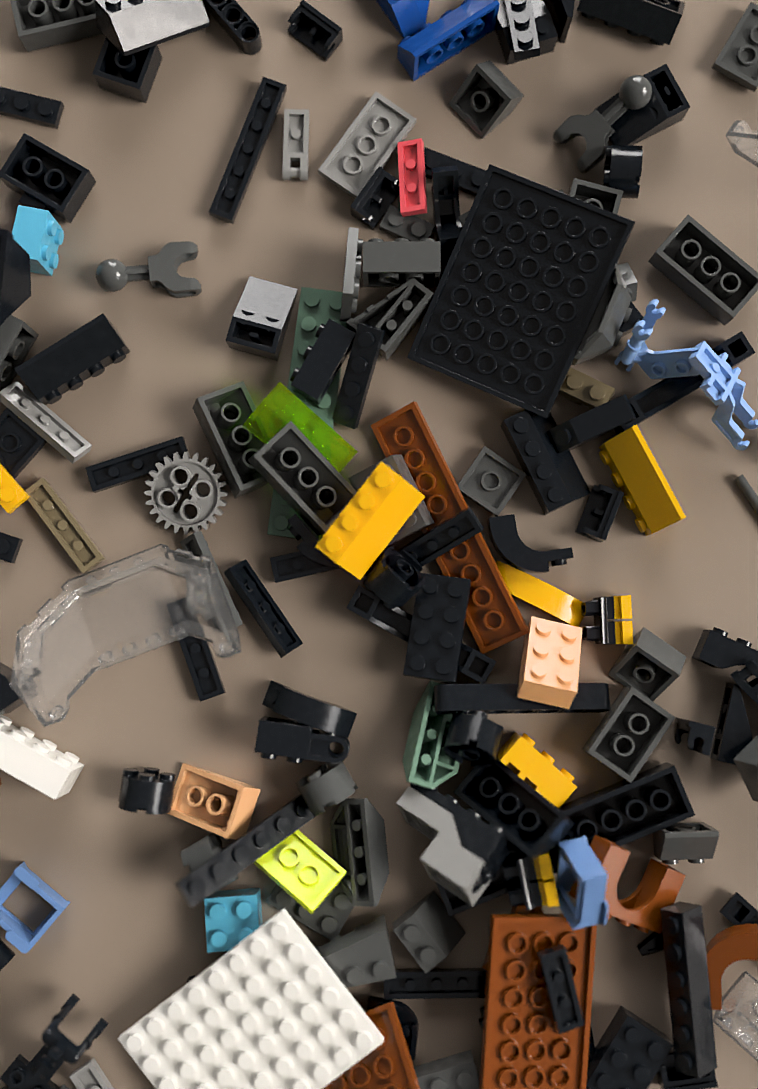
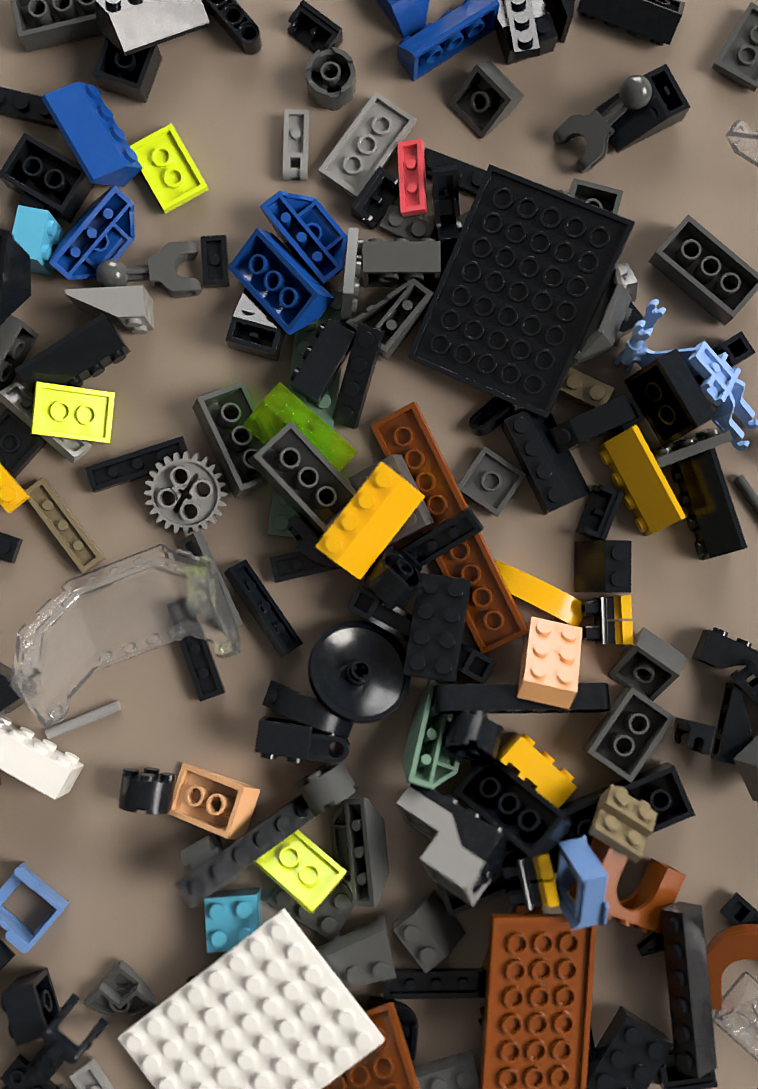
(29, 1006): none -> black brick
(72, 412): none -> neon yellow plate
(83, 720): none -> light grey bar
(92, 134): none -> blue slope
(97, 235): none -> blue wedge
(121, 992): none -> dark grey brick
(123, 305): none -> light grey slope
(169, 168): none -> neon yellow plate
(215, 261): none -> black plate
(248, 150): black plate -> none
(280, 282): none -> blue slope
(308, 233): none -> blue wedge
(331, 78): none -> dark grey brick
(358, 672): none -> black dish
(490, 416): none -> black plate
(512, 549): black arch -> none
(560, 988): black plate -> none
(602, 566): none -> black slope
(623, 169): black brick -> none
(623, 822): none -> dark tan plate
(670, 397): none -> black brick
(684, 447): none -> dark grey plate
(685, 842): dark grey slope -> none
(708, 505): none -> black slope

